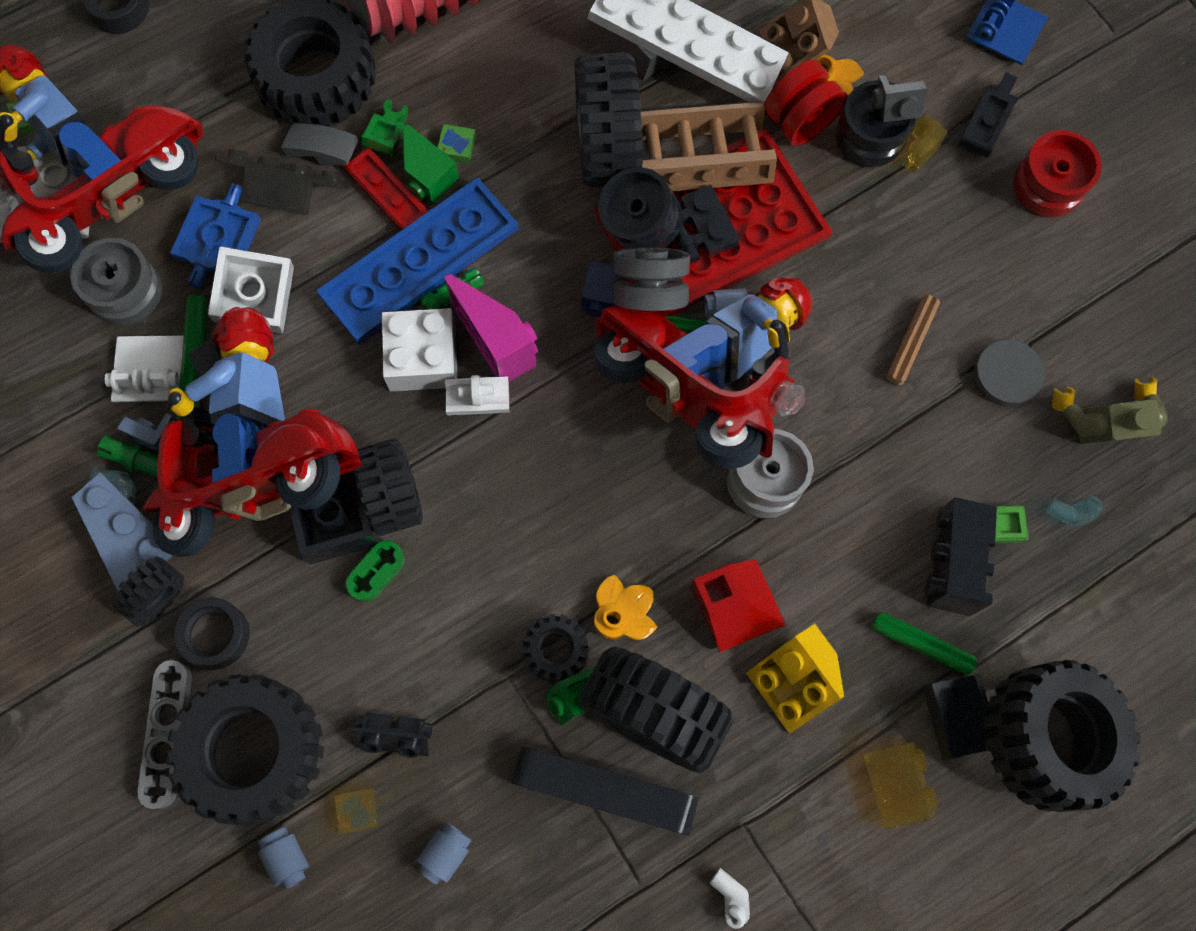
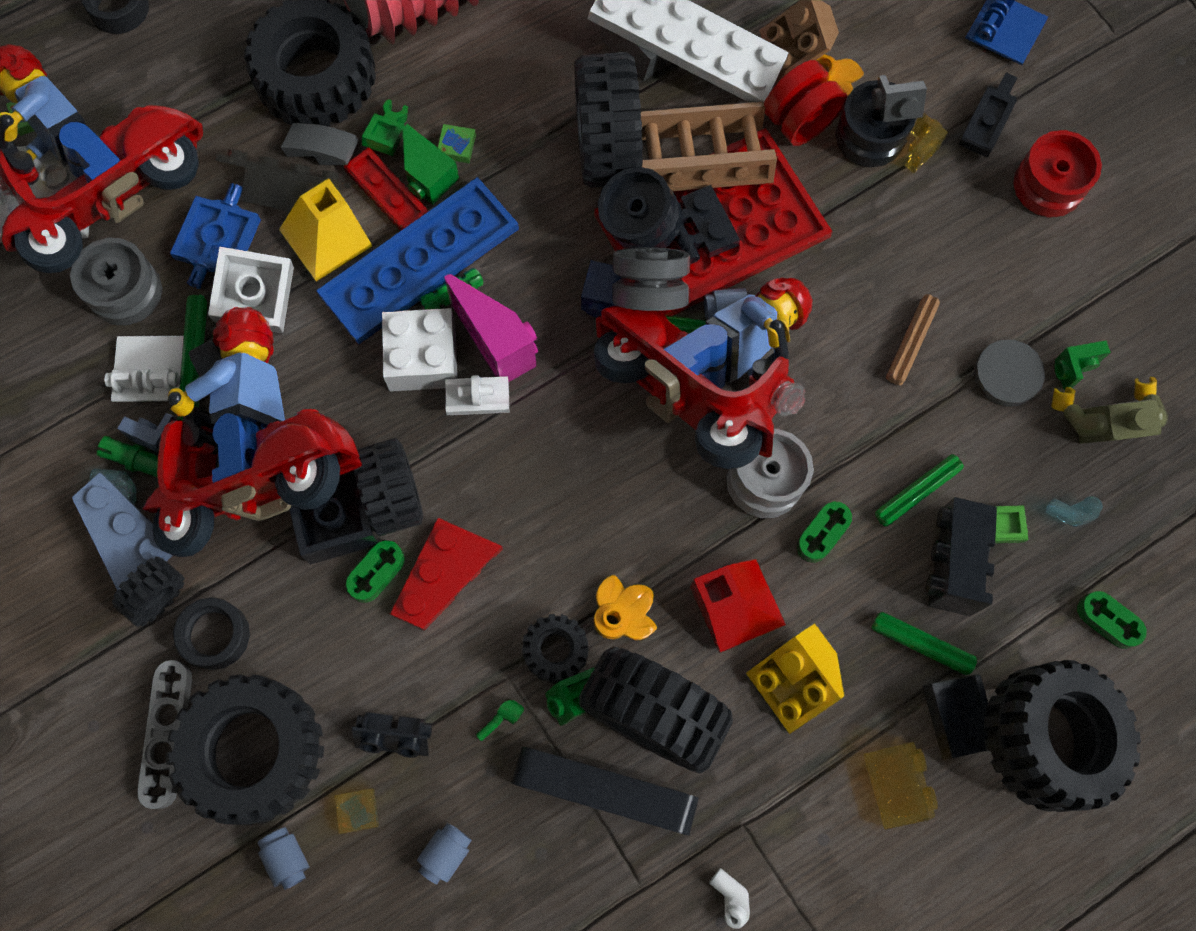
(324, 230): none -> yellow slope
(441, 572): none -> red wing
(509, 711): none -> green hand
(830, 537): none -> green beam
(919, 490): none -> green axle
(1079, 359): none -> green bracket
(1113, 614): none -> green beam

